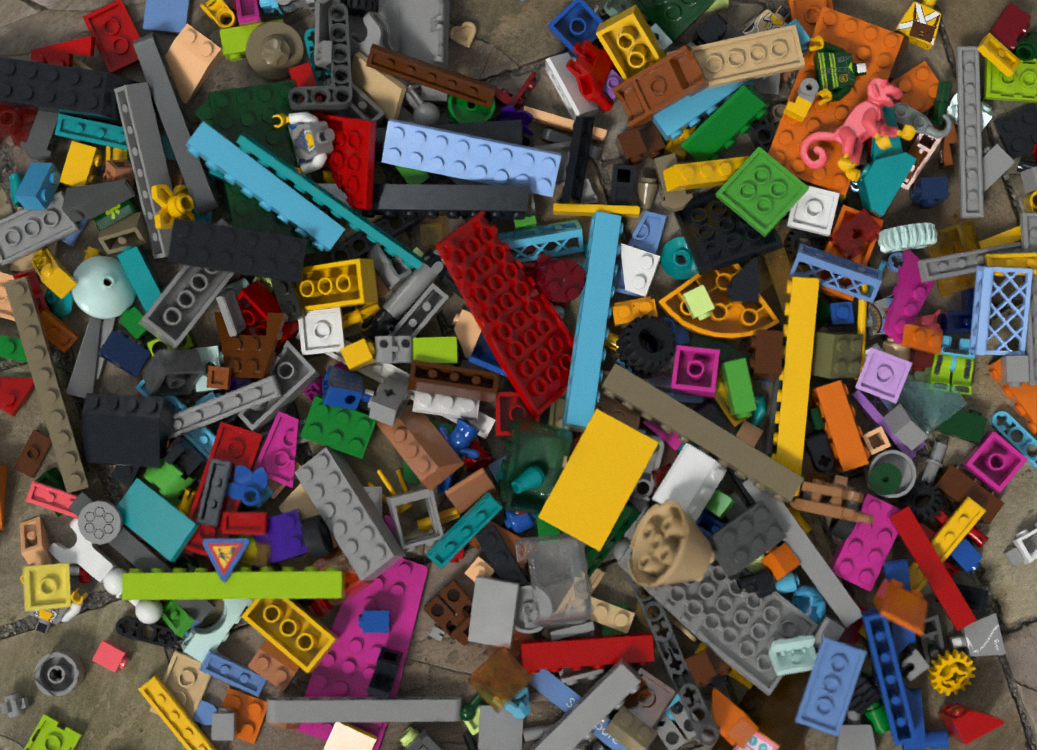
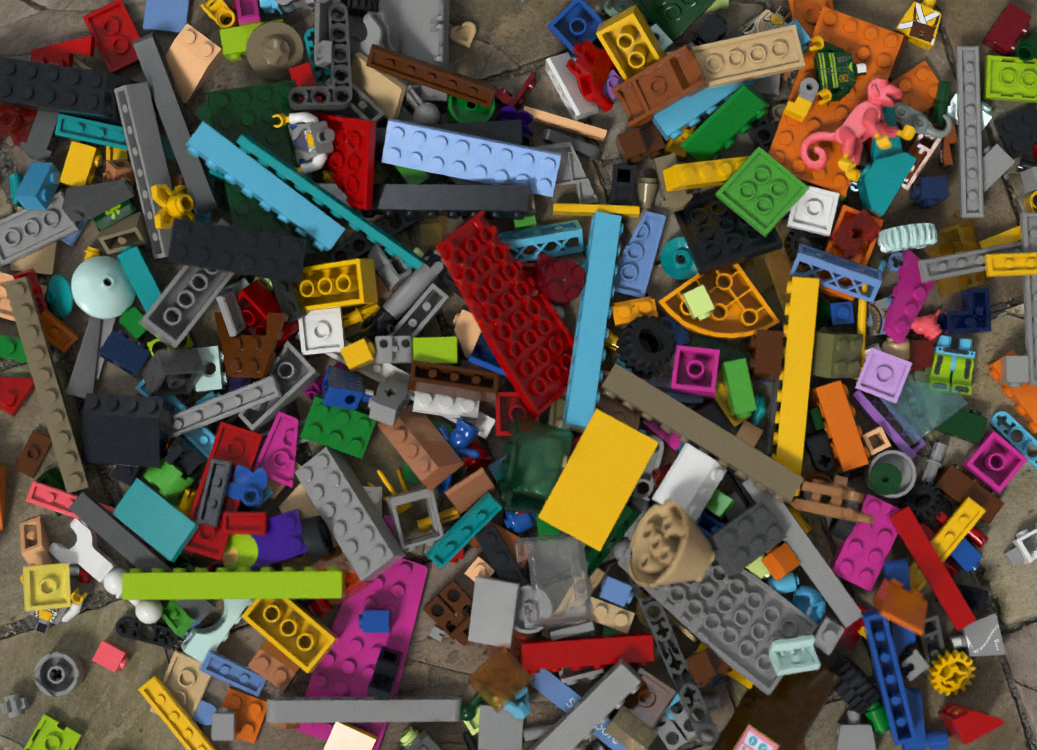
(53, 273): yellow slope -> none
(100, 522): light grey tile -> none
(219, 377): dark orange plate -> none
(225, 554): piece -> none
(257, 555): clear yellow tile -> none
(528, 479): teal cone -> none
(578, 159): black plate -> none
(616, 591): none -> medium blue brick
(638, 269): white wing -> none
(731, 721): orange slope -> none
(745, 285): black slope -> none
(760, 582): black piece -> none
(830, 686): medium blue tile -> none
(905, 427): light grey slope -> none
(922, 339): orange plate -> none
(982, 306): light blue fence -> none
(998, 55): yellow plate -> none

